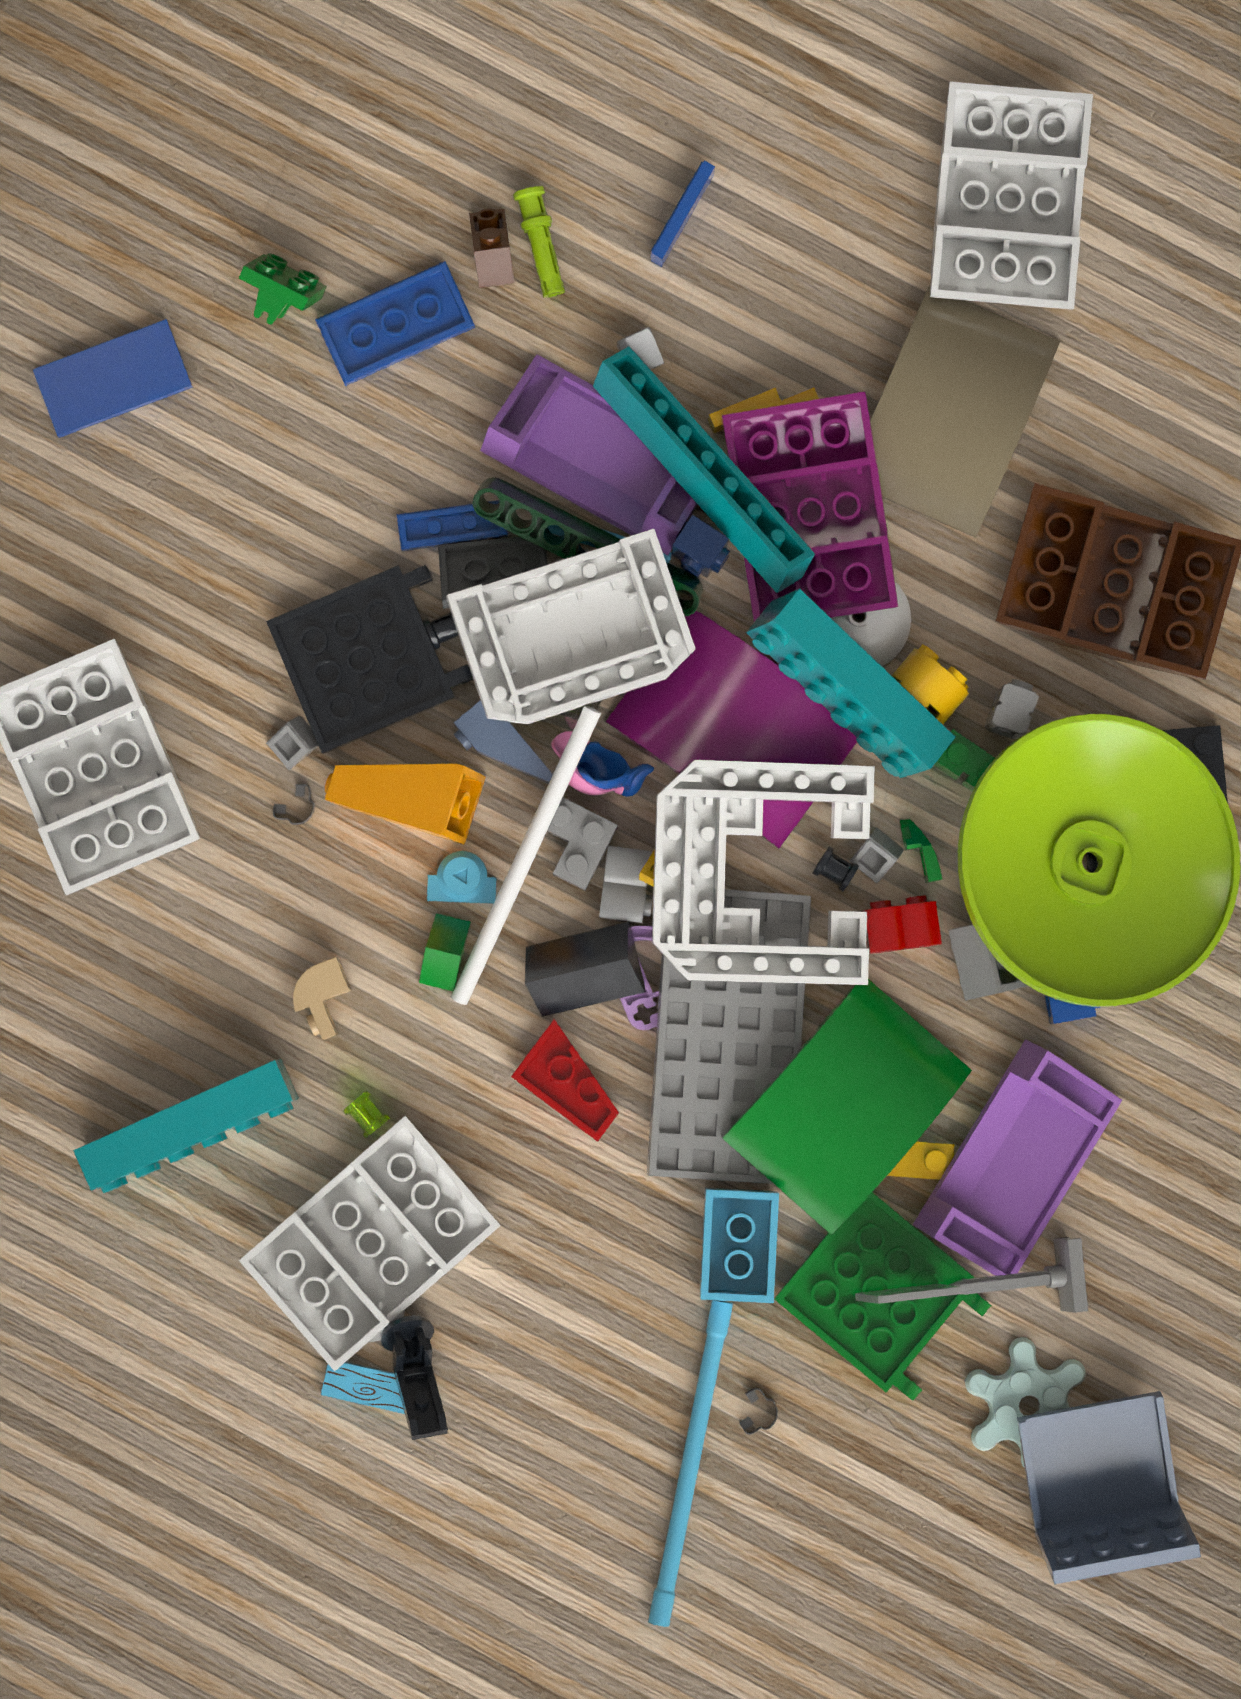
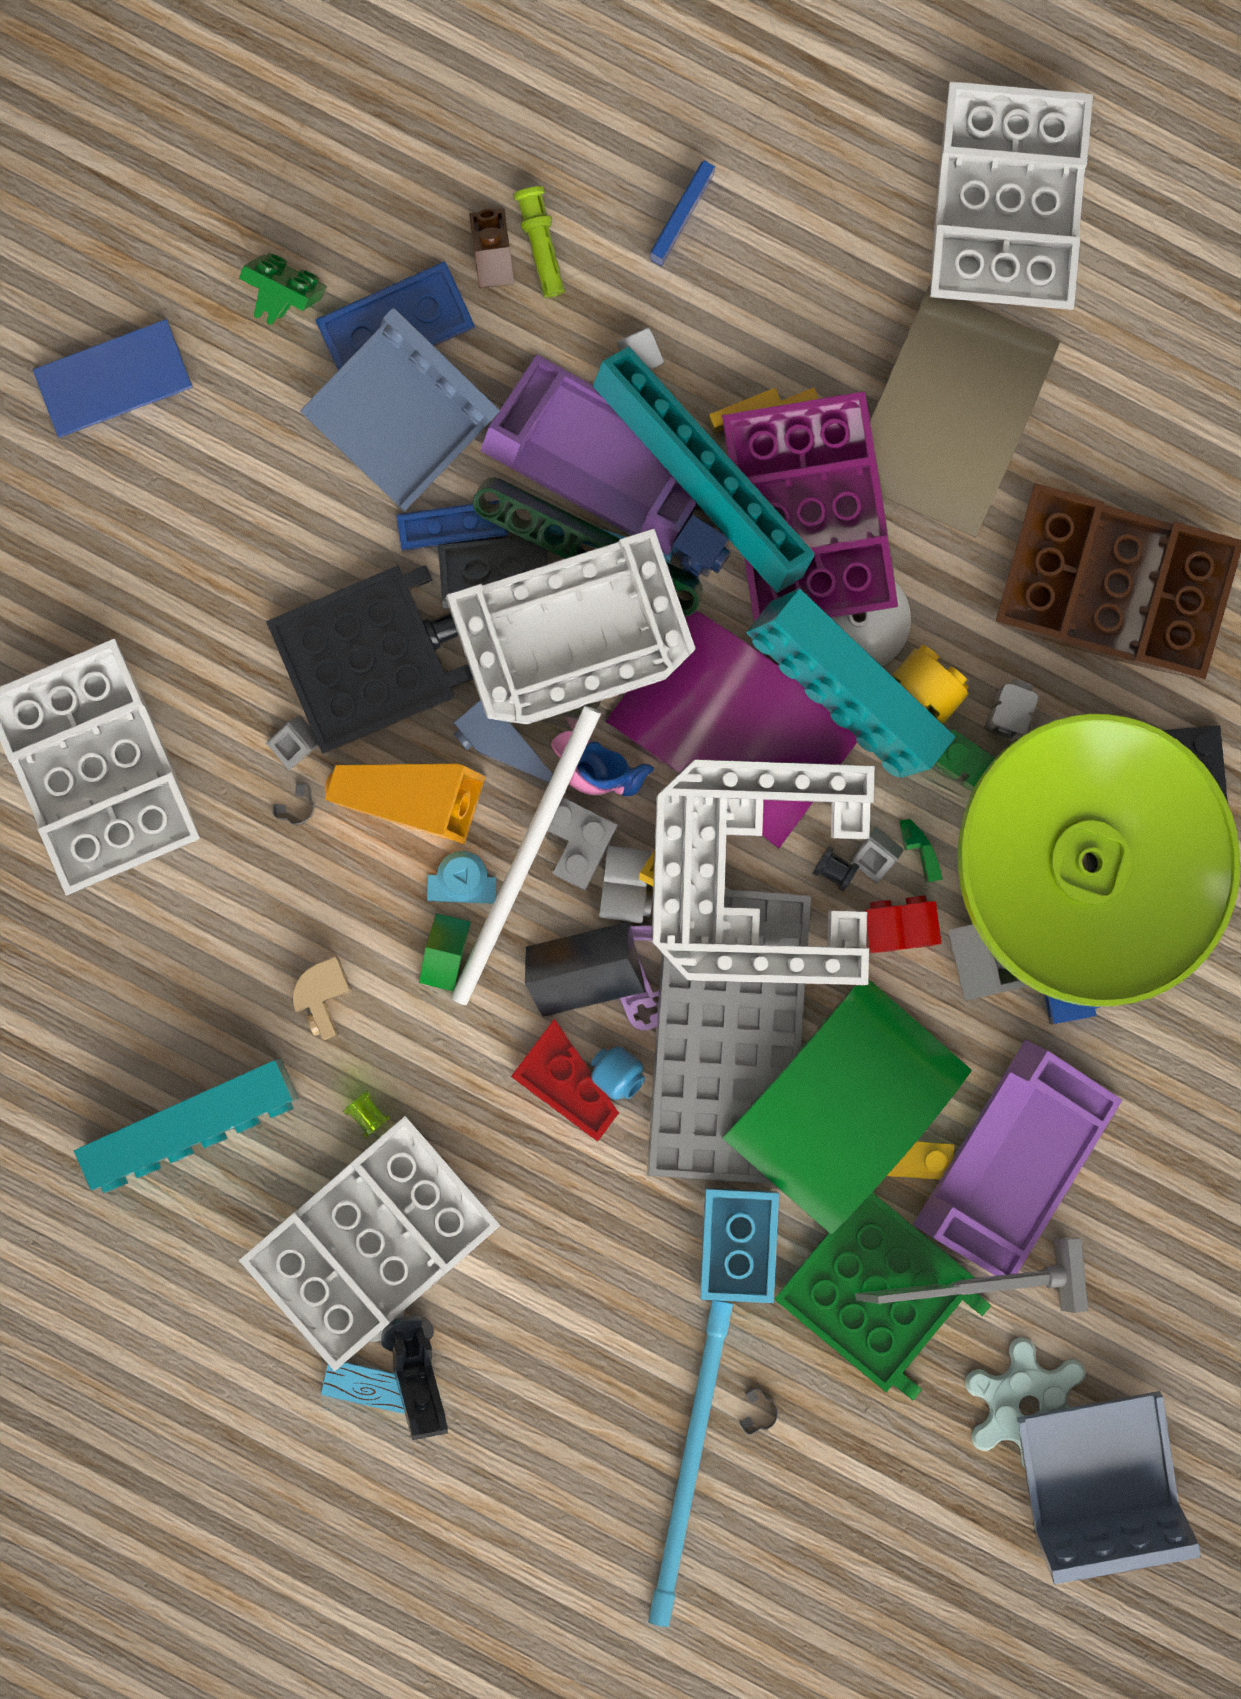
(400, 410): none -> sand blue bracket
(617, 1073): none -> dark azure head

